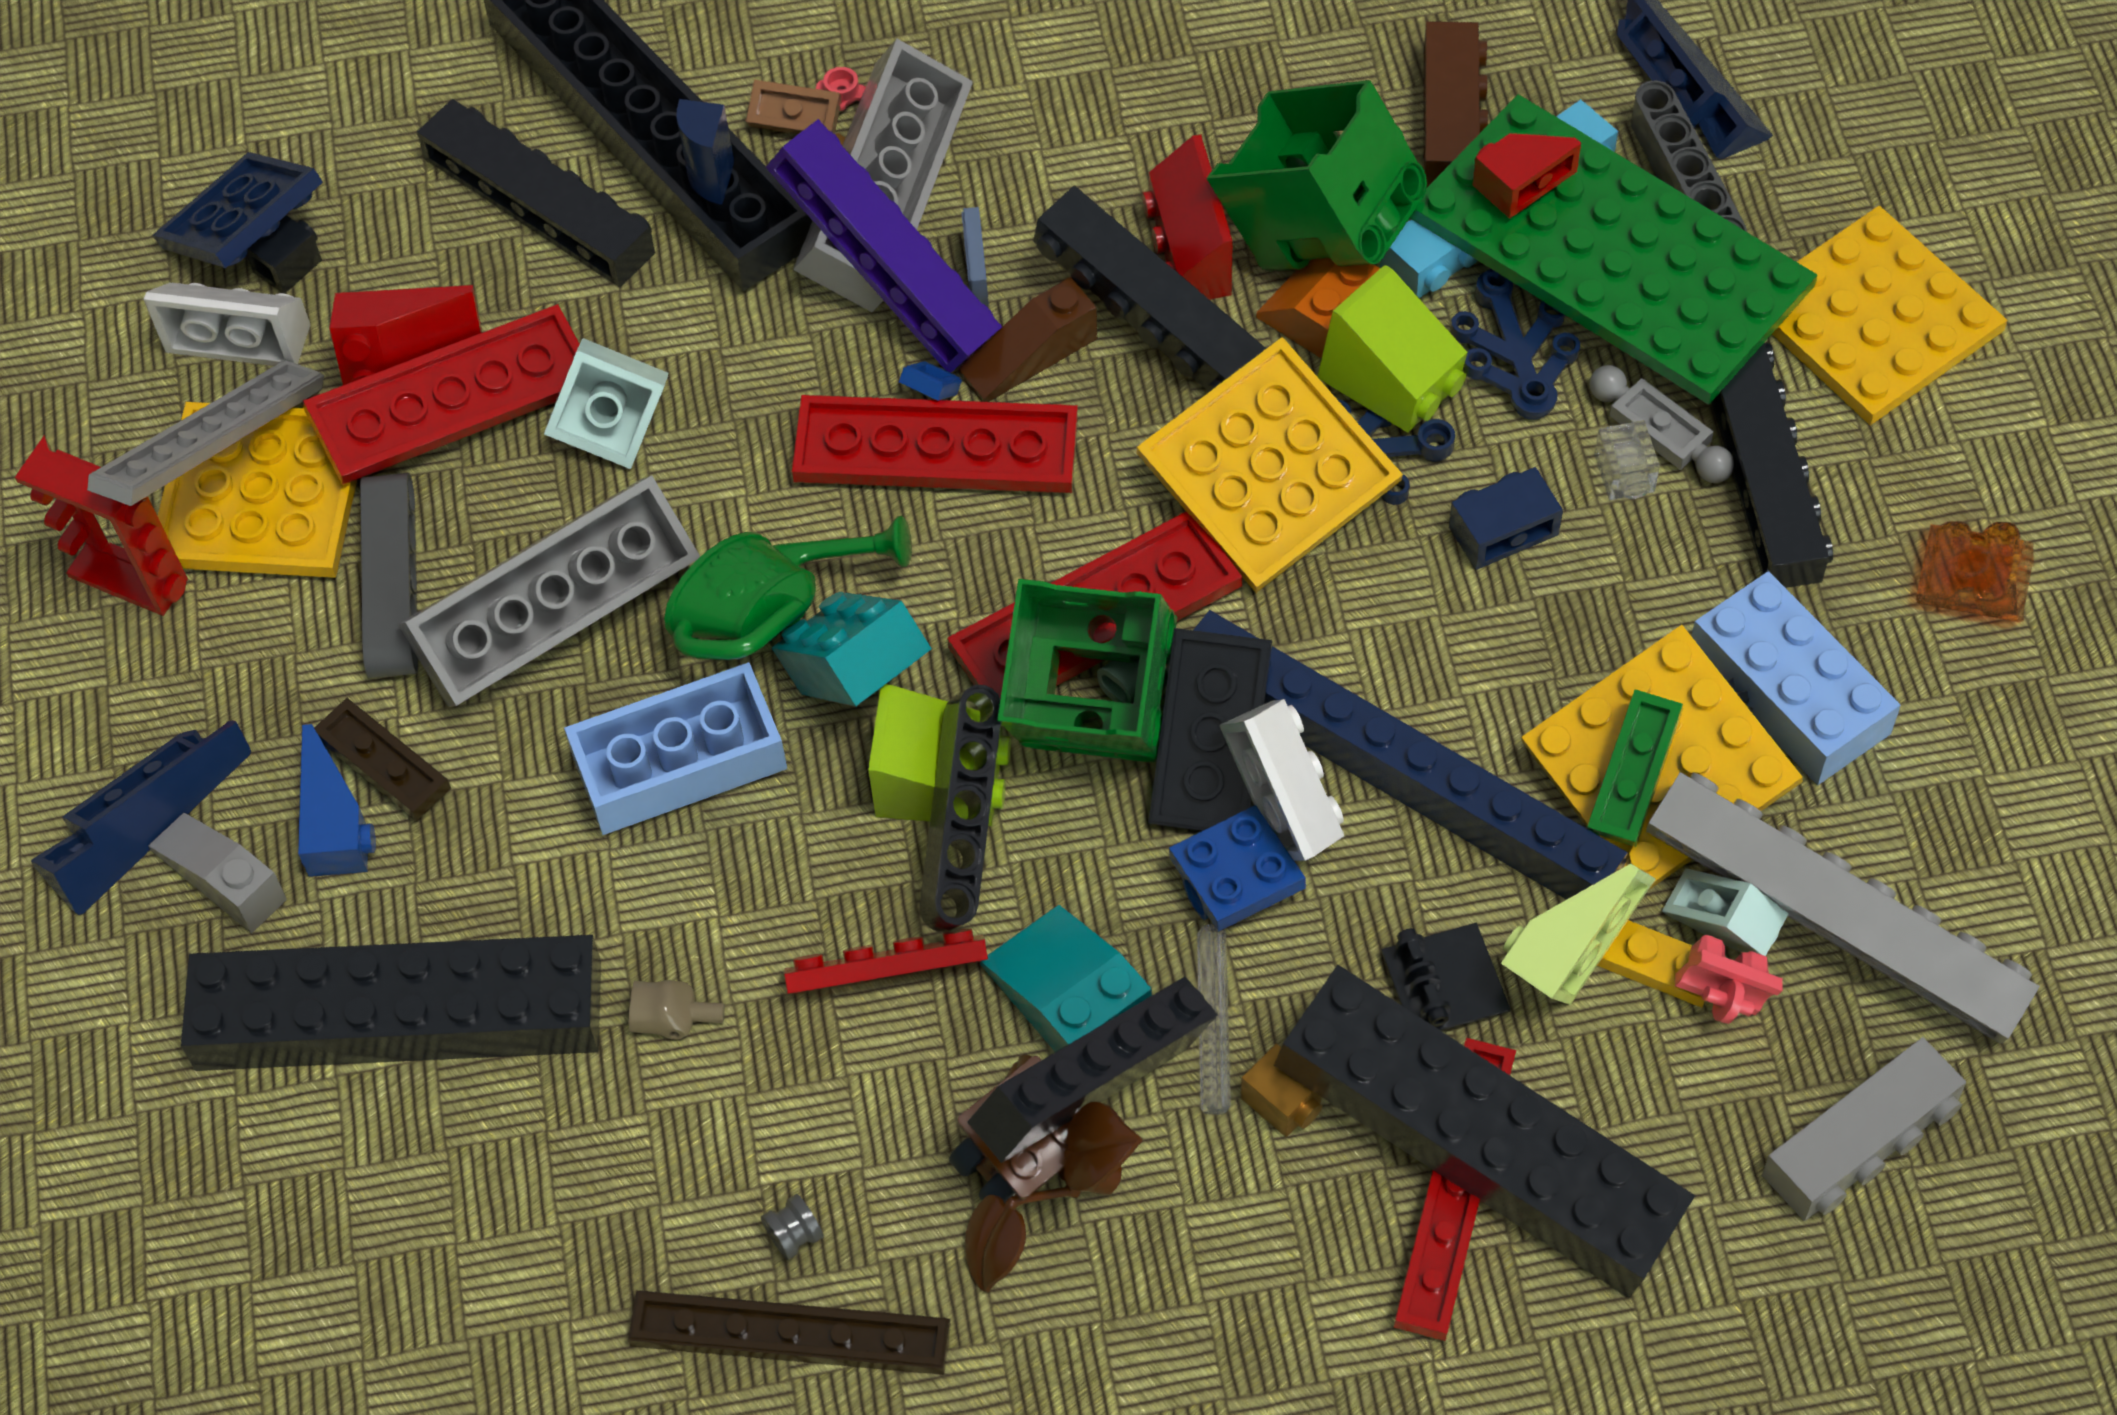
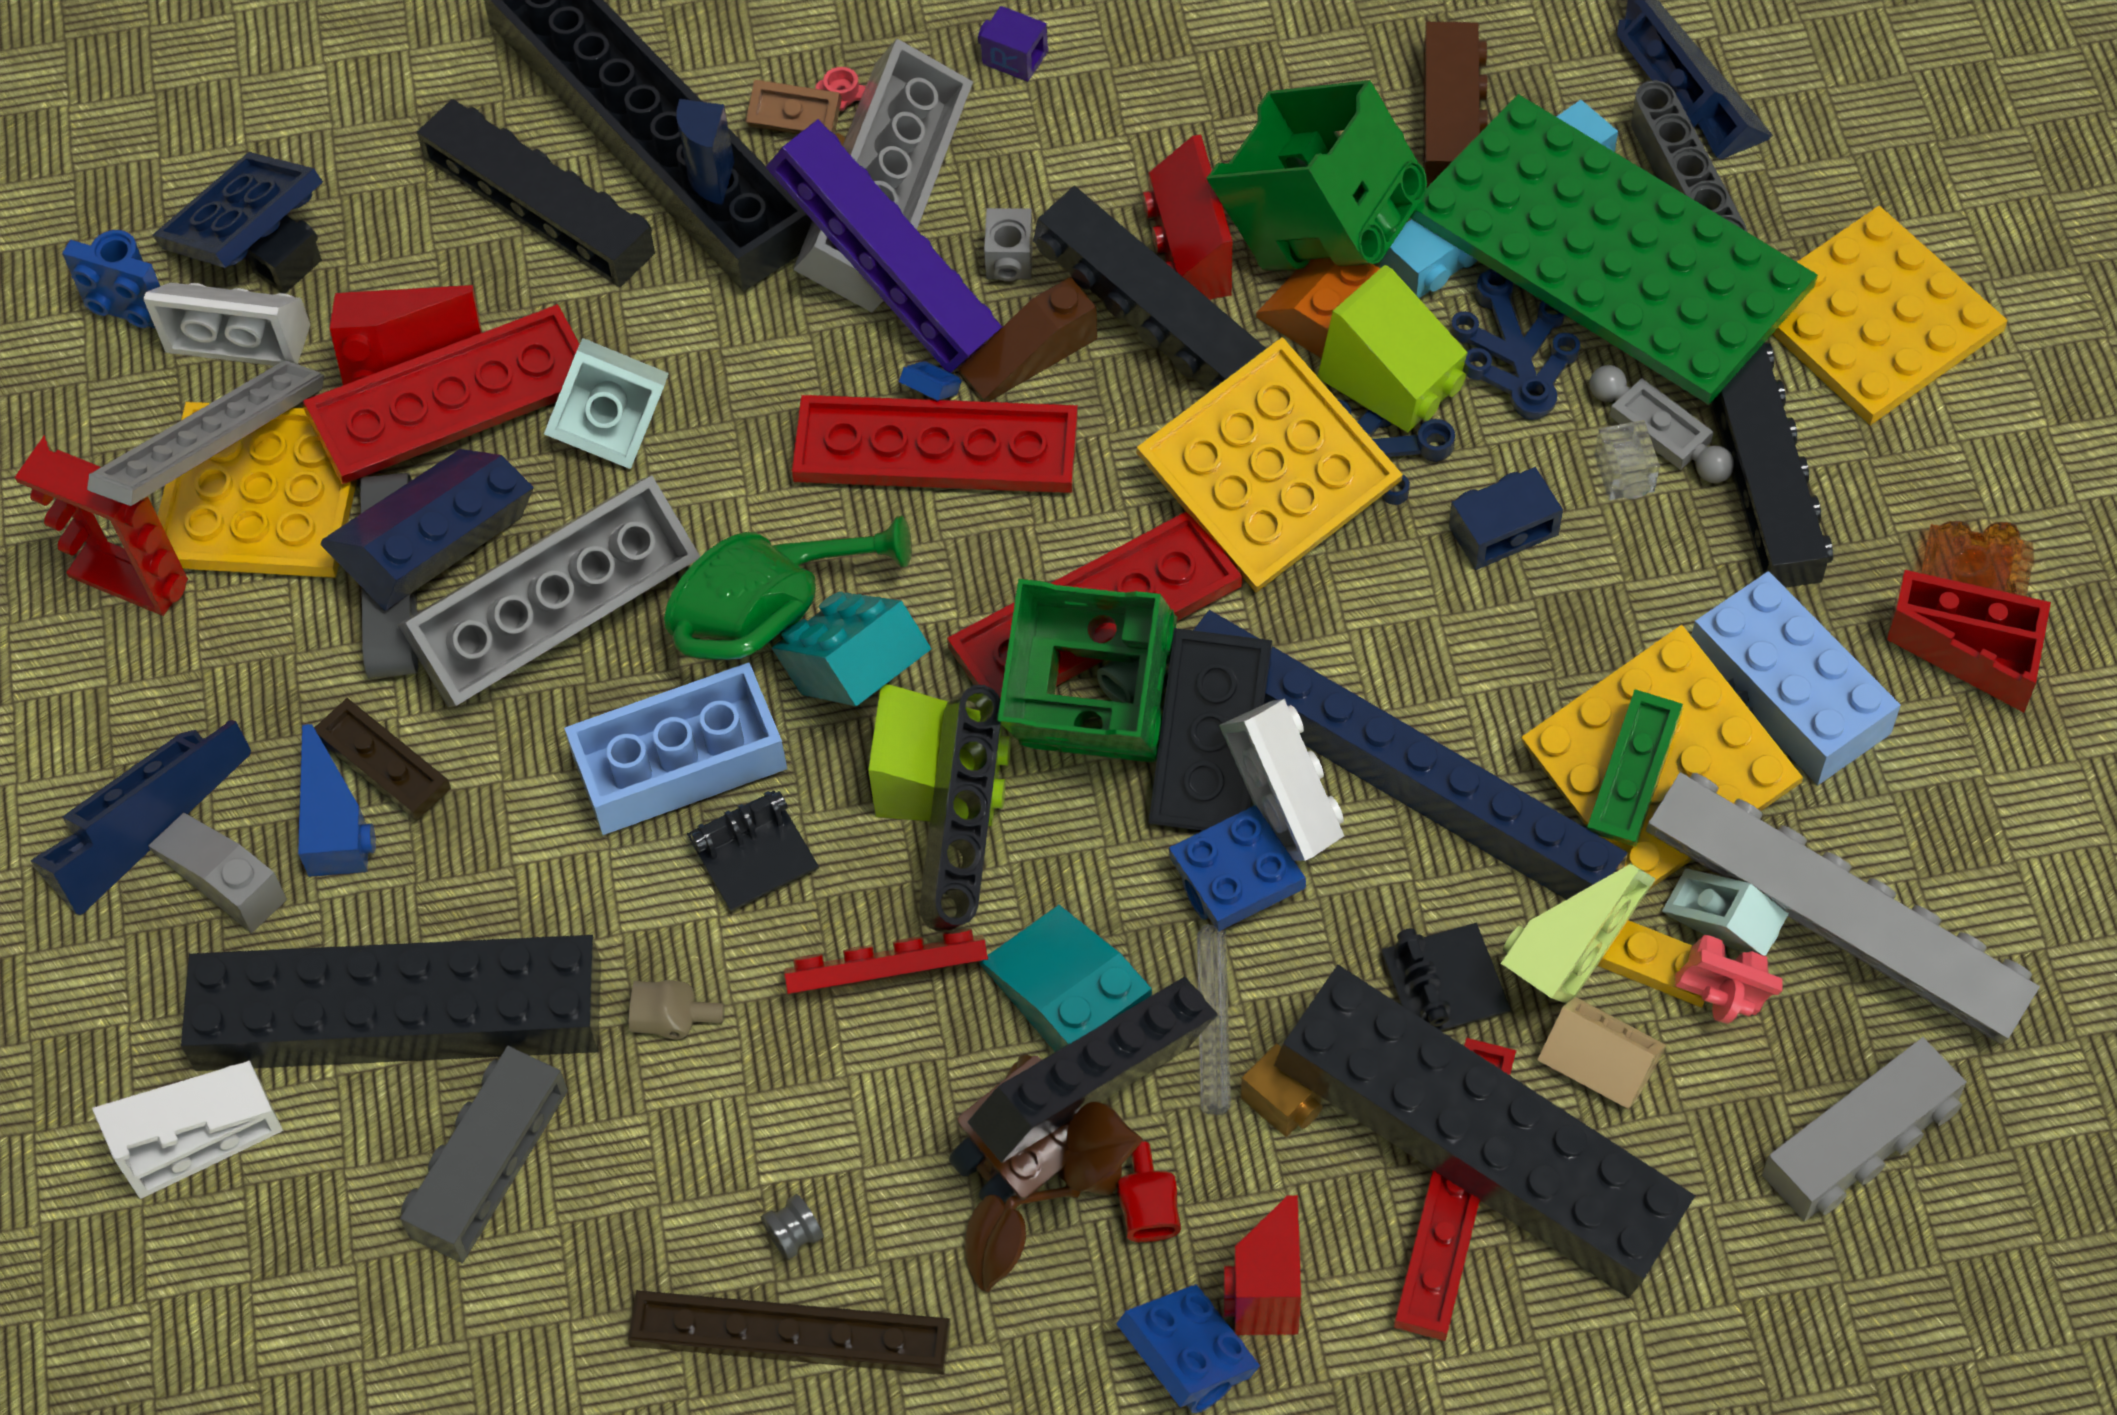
(112, 276): none -> blue plate
(186, 1126): none -> white wedge
(429, 524): none -> dark blue slope
(483, 1154): none -> dark grey brick
(753, 850): none -> black hinge
(975, 254): sand blue tile -> none
(1008, 243): none -> light grey brick
(1013, 43): none -> dark purple brick
(1148, 1199): none -> red piece
(1188, 1347): none -> blue plate
(1266, 1276): none -> red slope
(1524, 169): red slope -> none
(1601, 1052): none -> tan brick
(1972, 633): none -> red wedge

